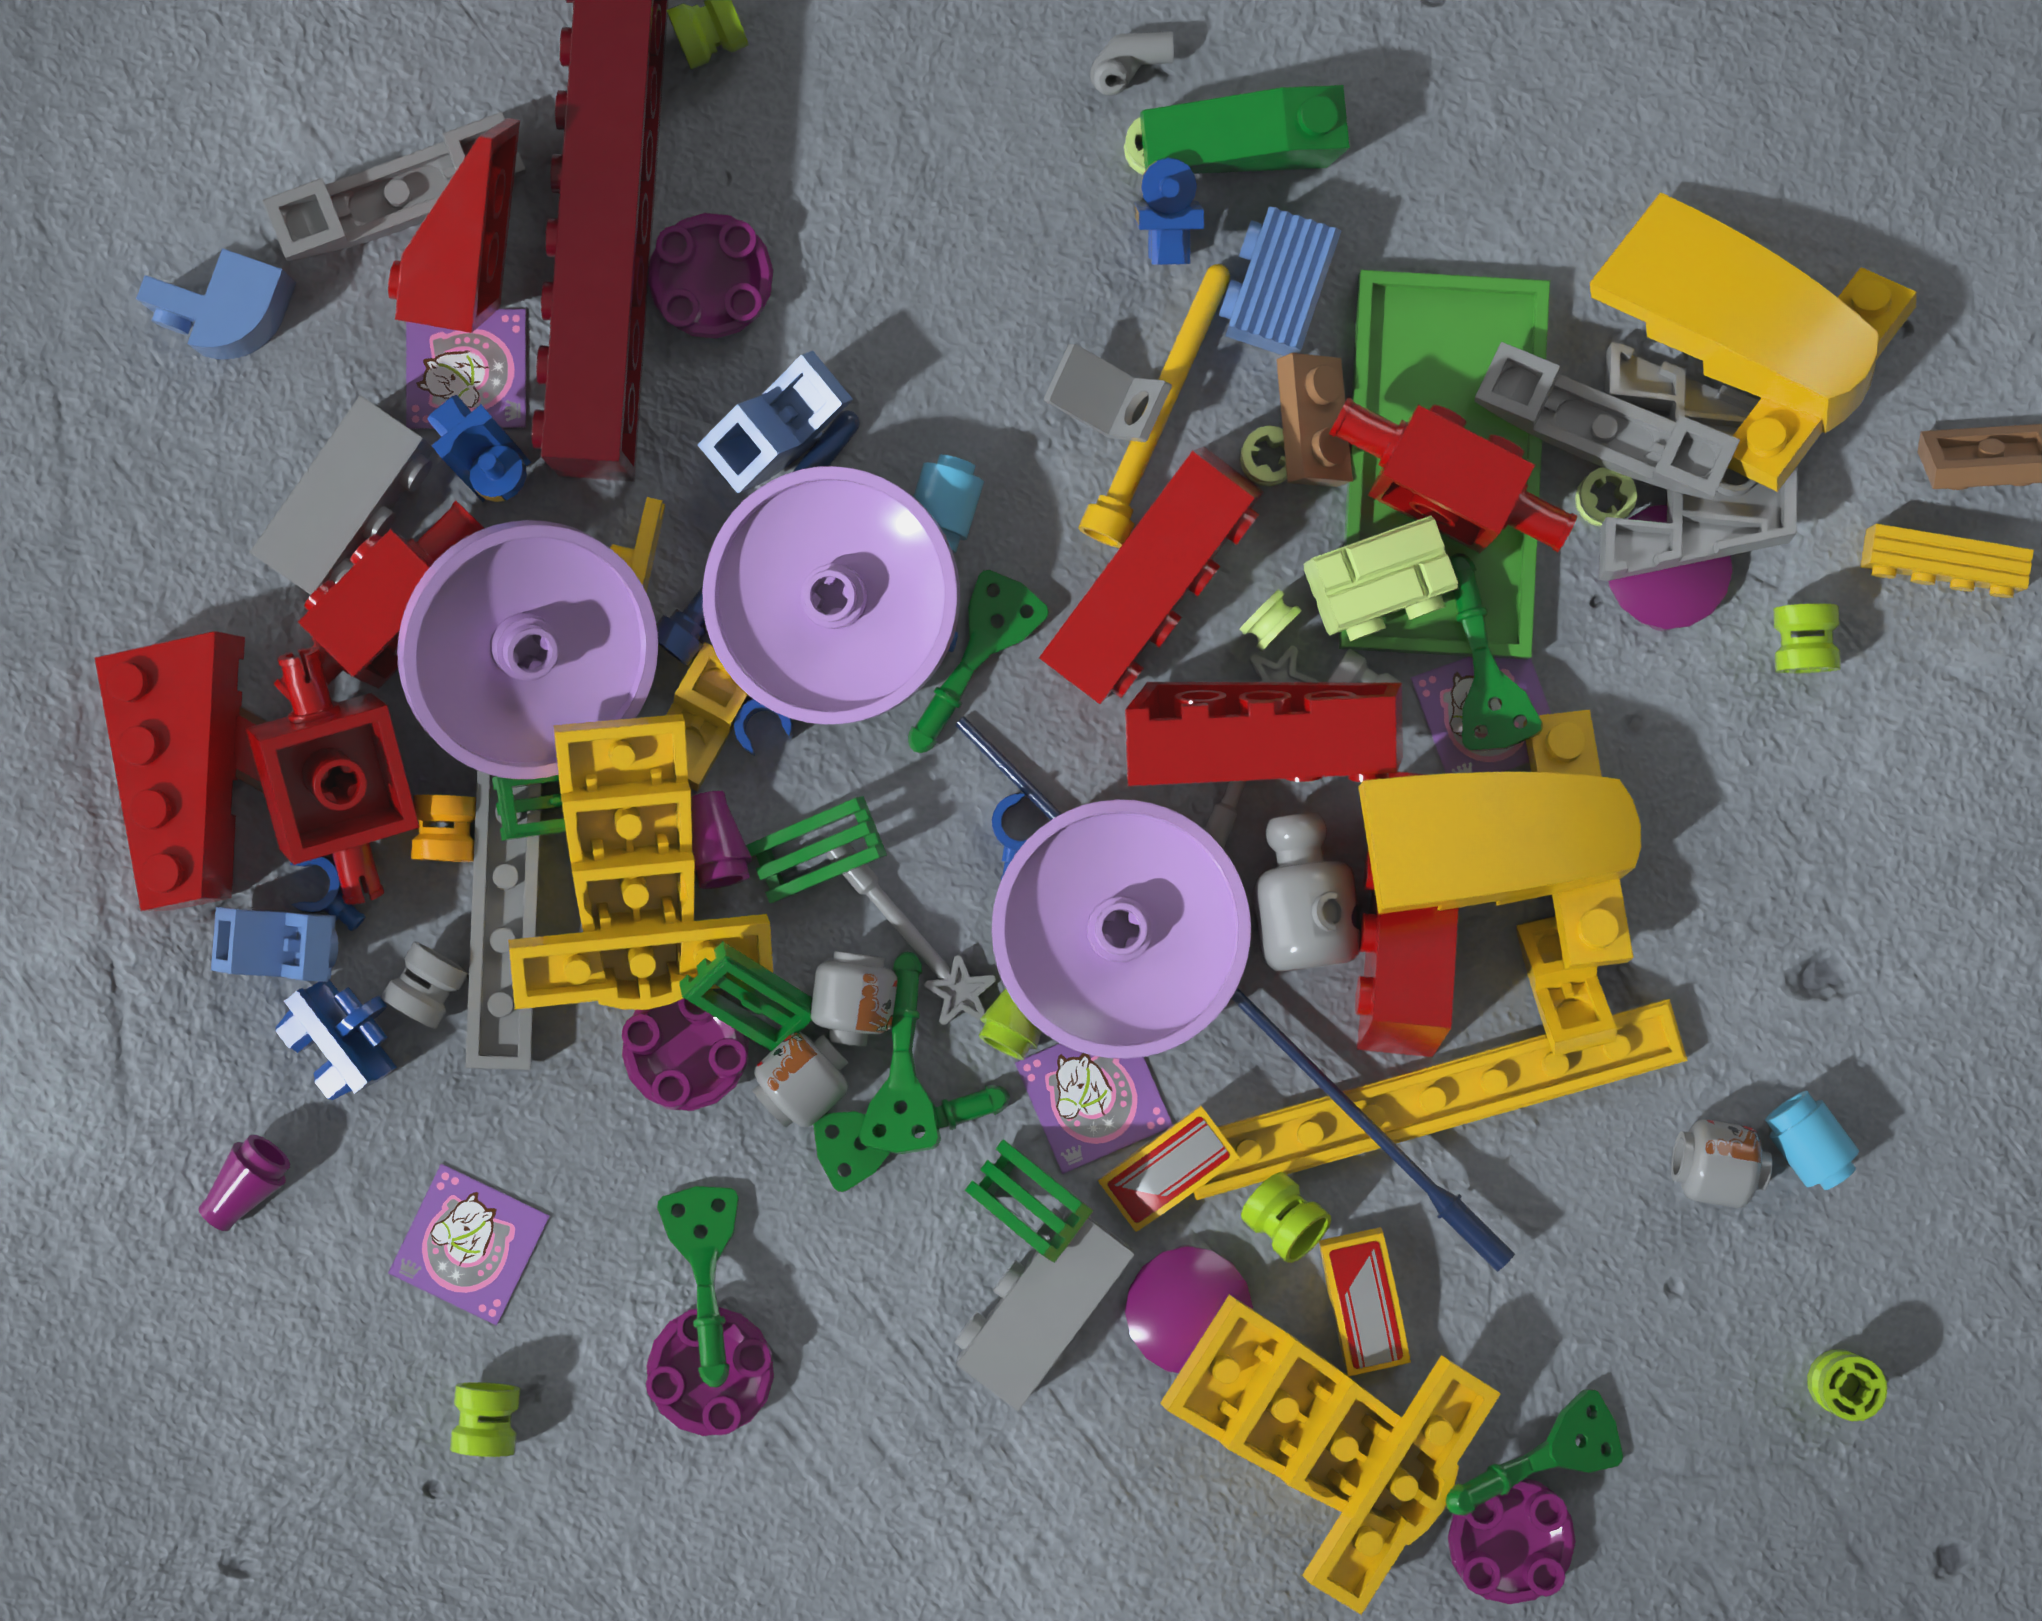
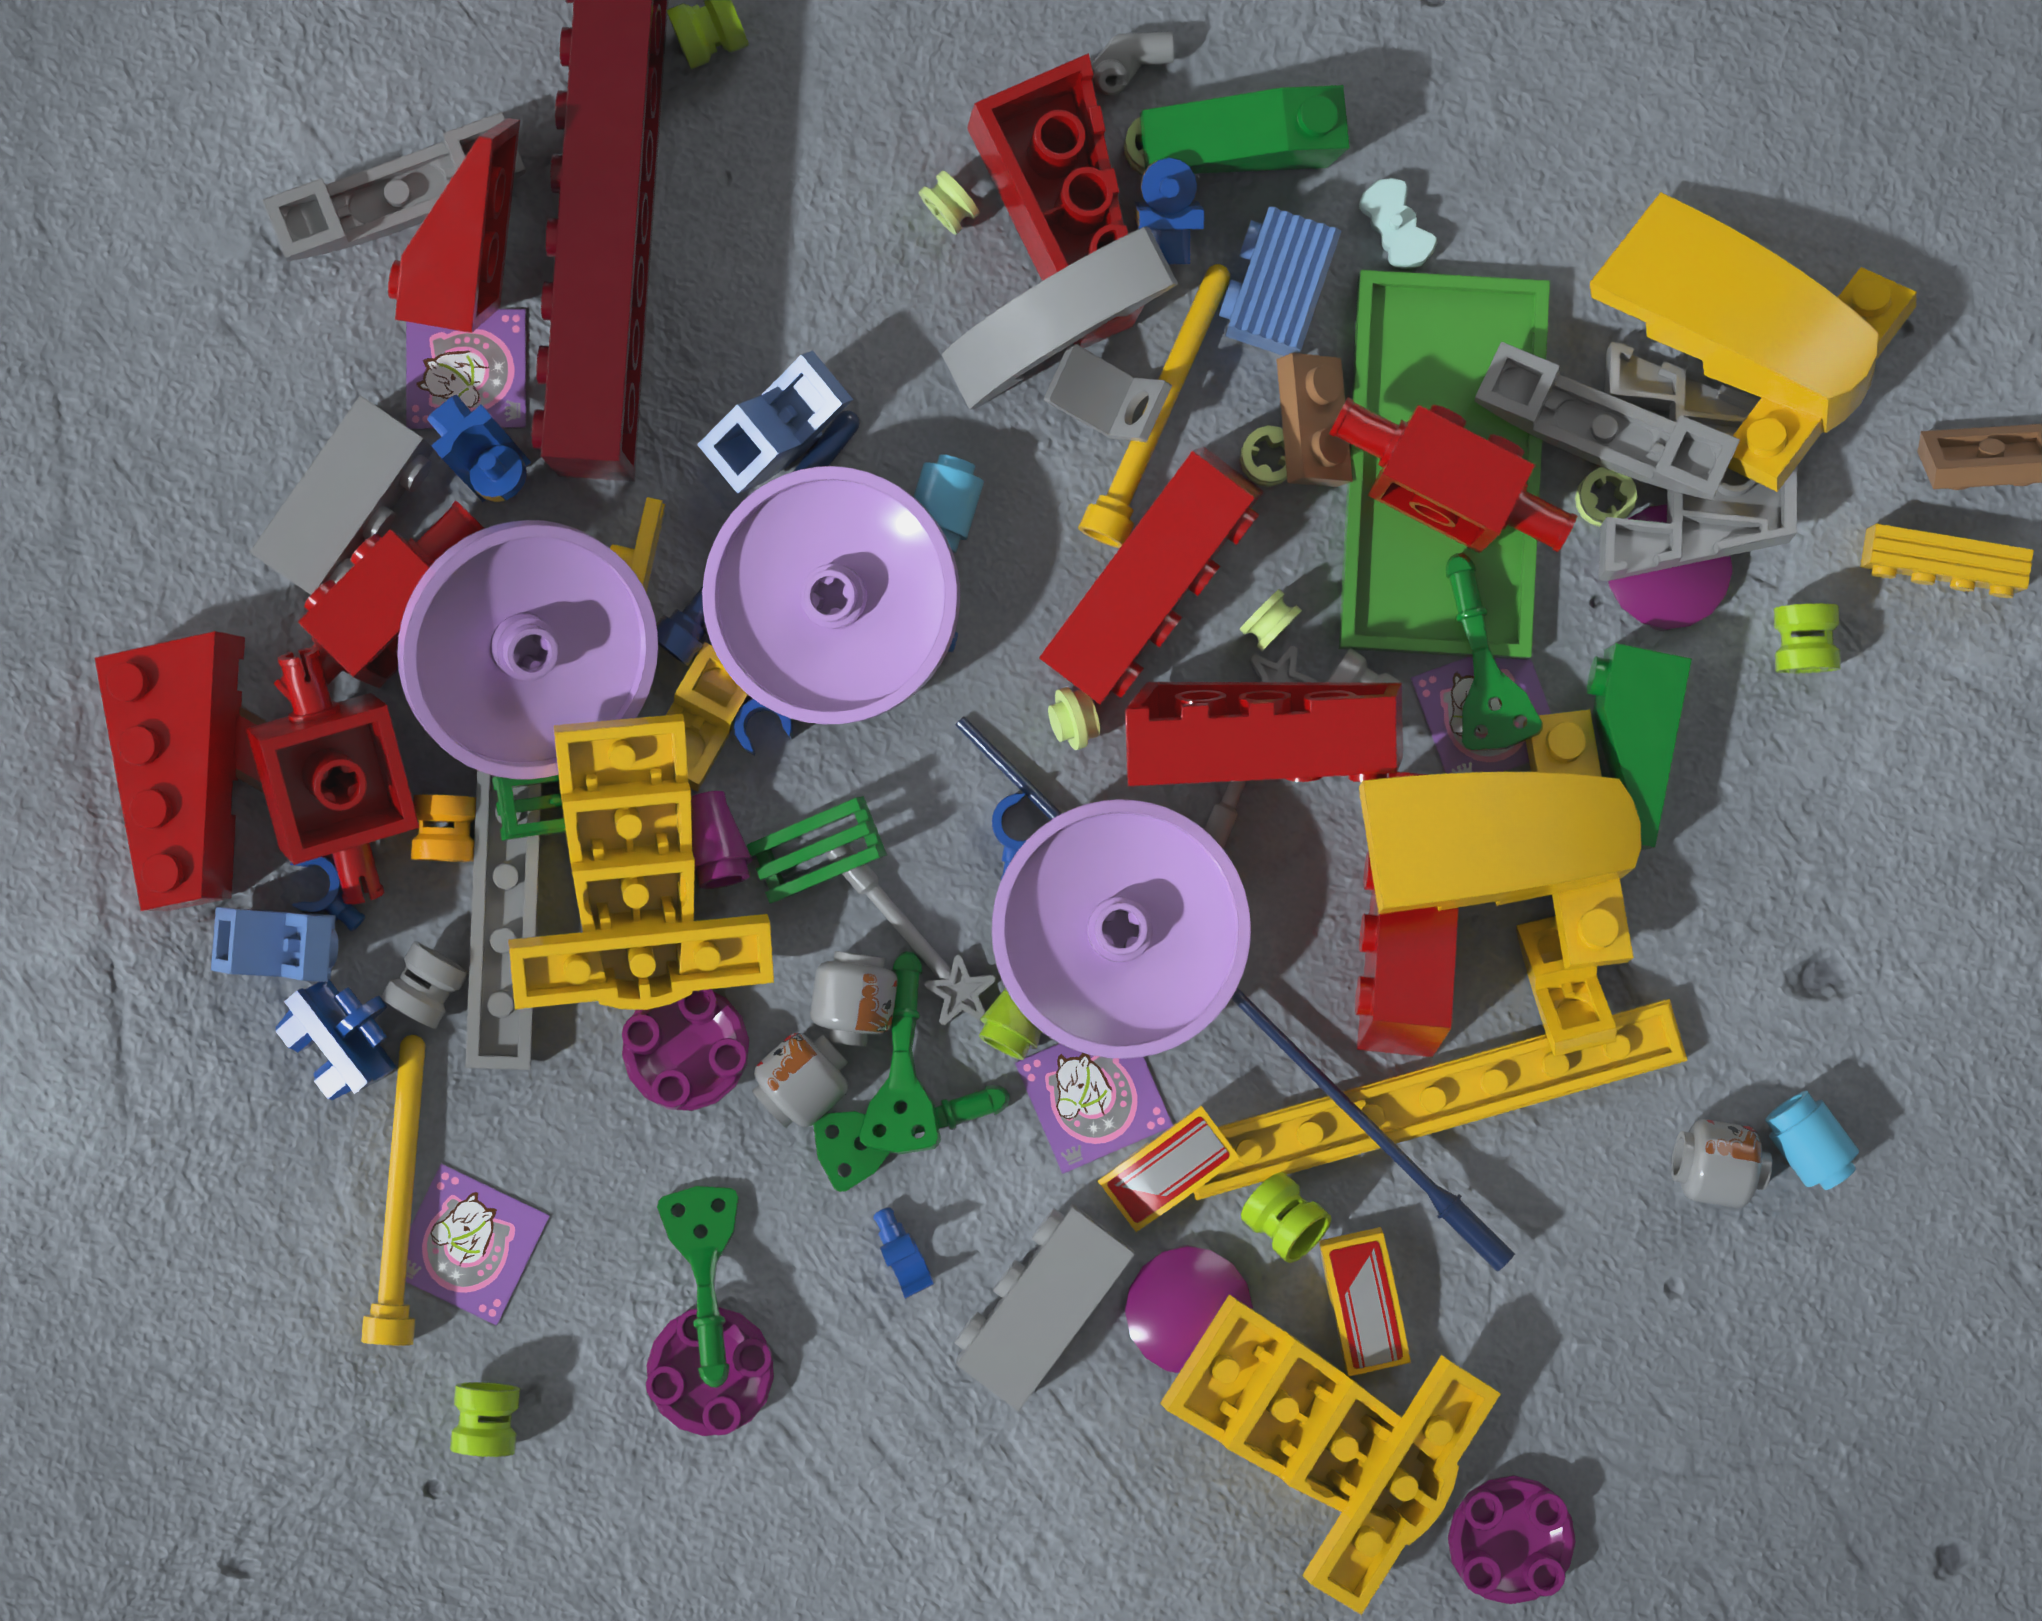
(234, 316): medium blue brick -> none
(245, 1180): magenta cone -> none
(389, 1317): none -> yellow piece
(710, 275): magenta dish -> none
(758, 991): green tile -> none
(902, 1254): none -> blue piece
(949, 202): none -> yellowish green bush
(983, 642): green piece -> none
(998, 1177): green tile -> none
(1054, 170): none -> red wedge
(1057, 314): none -> light grey slope
(1074, 717): none -> yellowish green plate
(1307, 904): light grey piece -> none
(1380, 577): yellowish green brick -> none
(1396, 223): none -> light aqua piece
(1556, 1451): green piece -> none
(1638, 723): none -> green slope
(1833, 1385): lime wheel -> none

